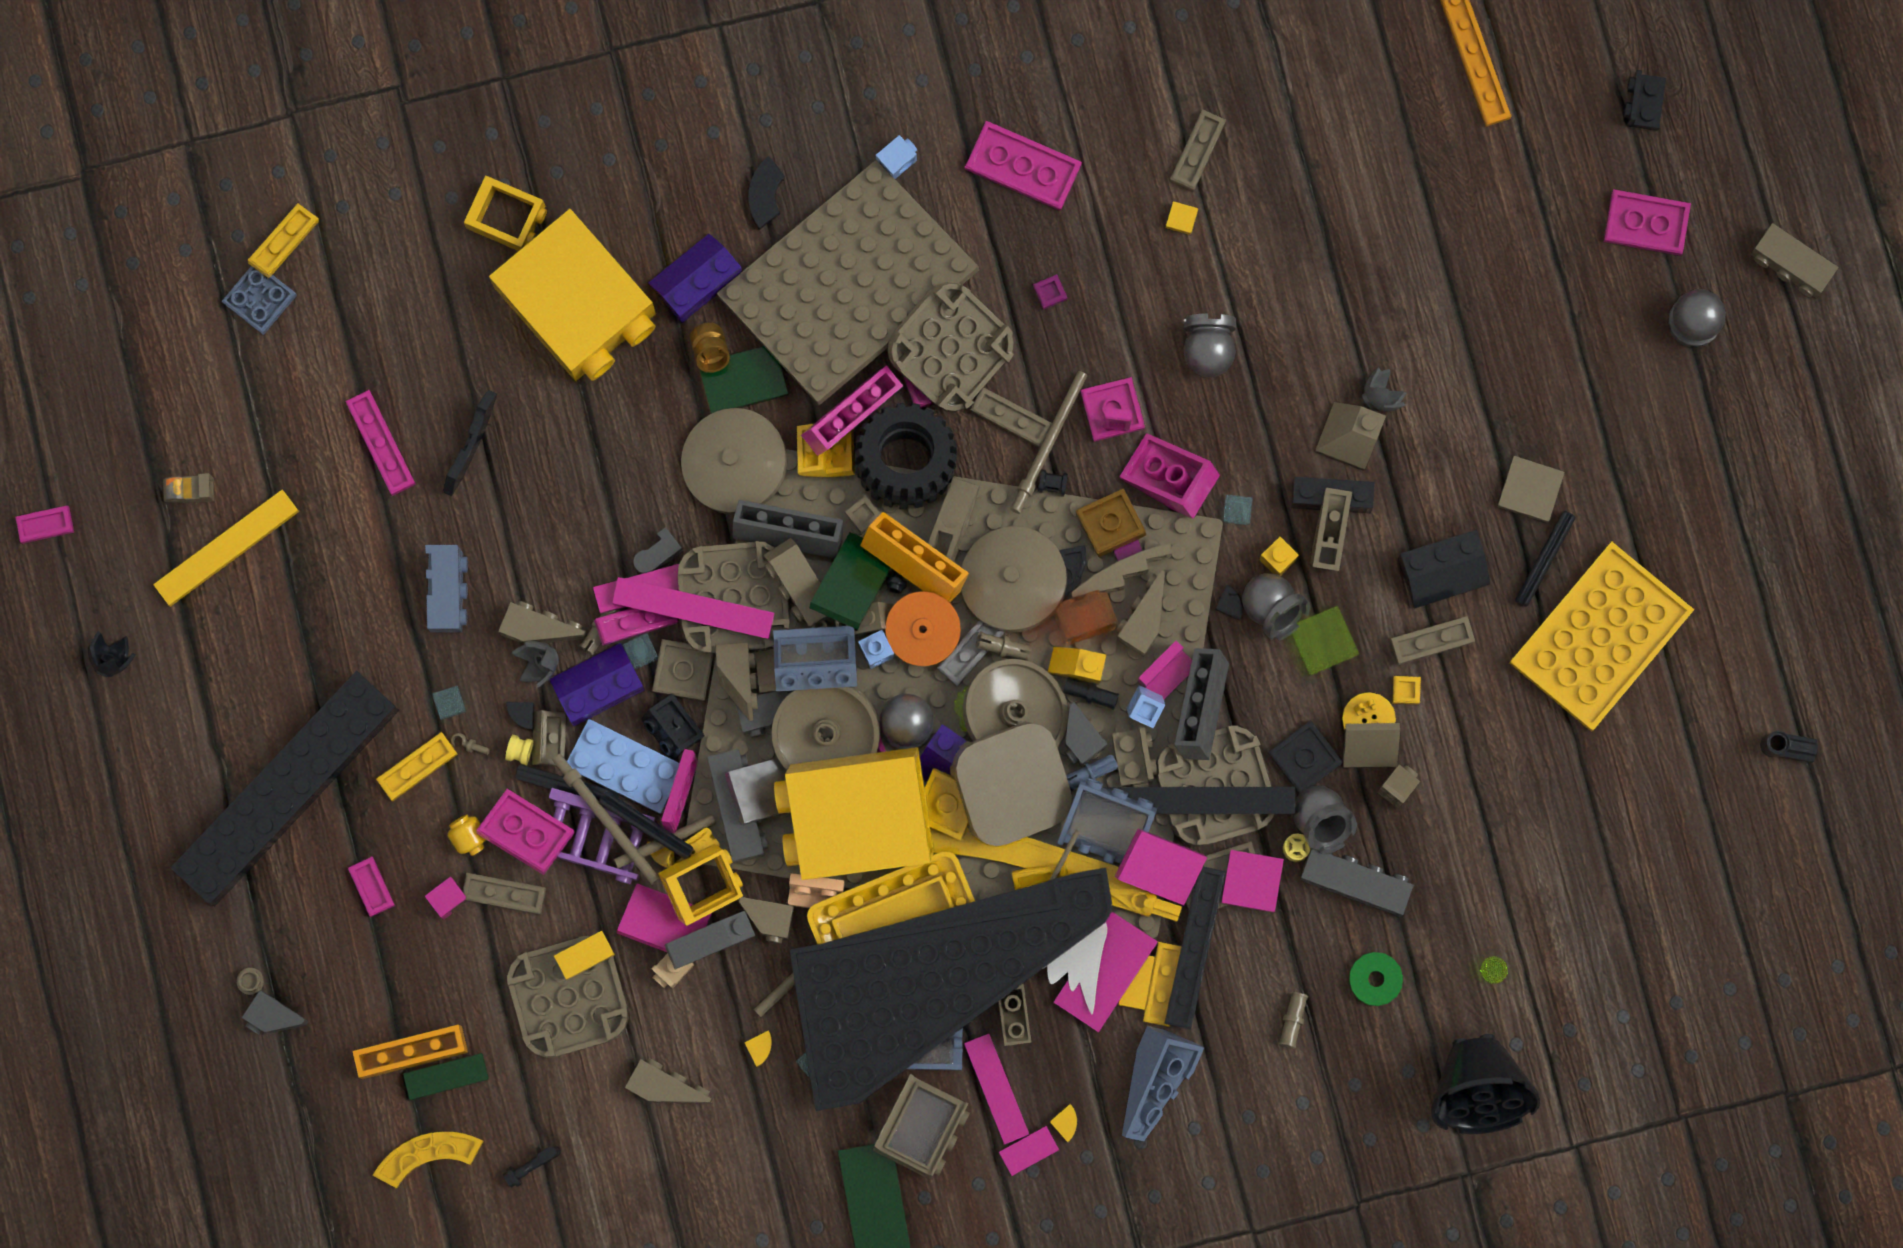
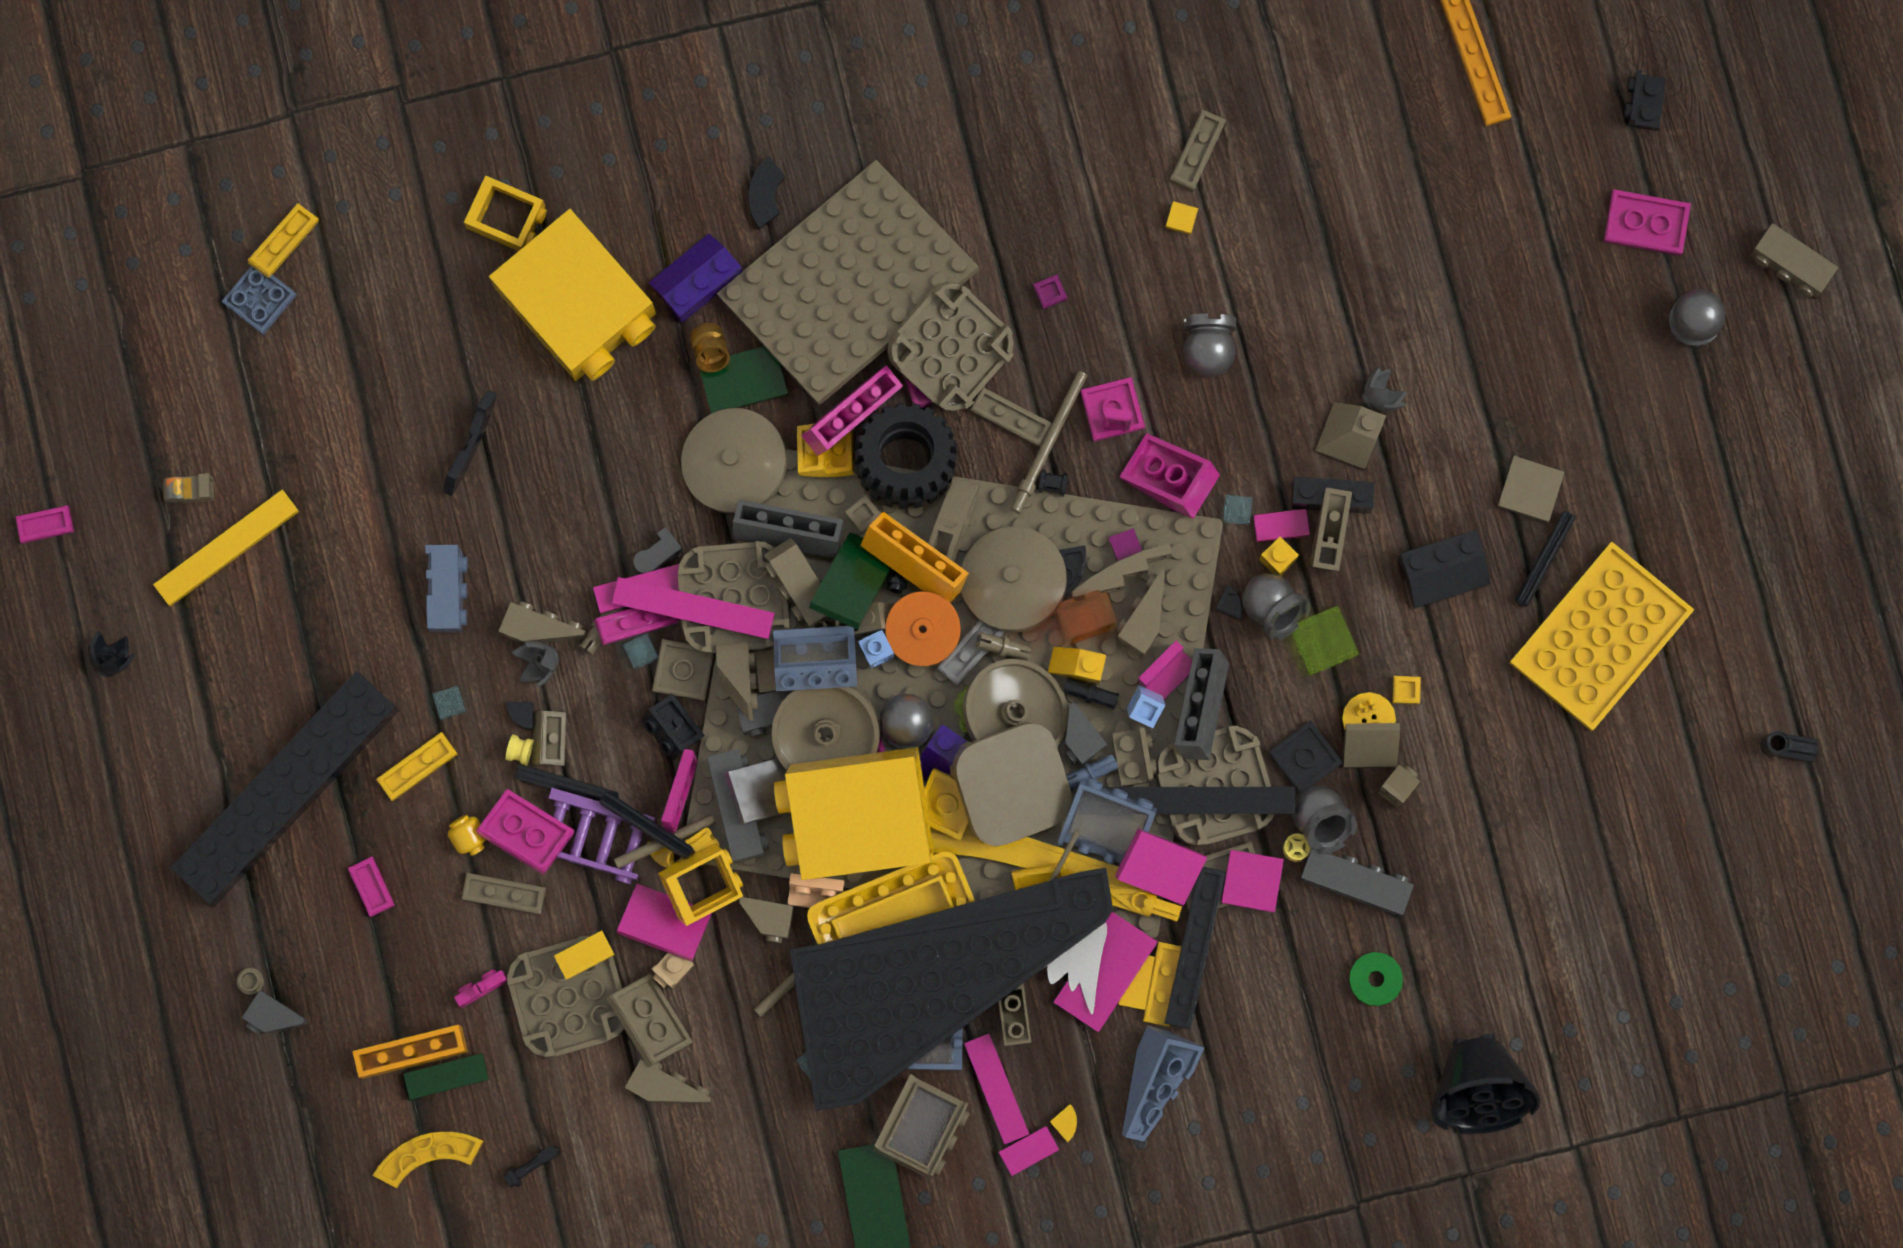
(380, 442): dark pink tile -> none
(446, 897): dark pink panel -> none
(470, 745): dark tan hand -> none
(471, 993): none -> dark pink plate
(573, 778): dark tan bar -> none
(596, 684): dark purple slope -> none
(624, 766): light blue plate -> none
(649, 1020): none -> dark tan tile
(709, 940): dark grey slope -> none
(759, 1047): yellow tile -> none
(897, 156): light blue brick -> none
(1023, 165): dark pink tile -> none
(1111, 522): pearl gold tile -> none
(1281, 524): none -> dark pink tile
(1293, 1020): dark tan pin -> none
(1432, 640): dark tan plate -> none
(1494, 970): clear neon green plate -> none

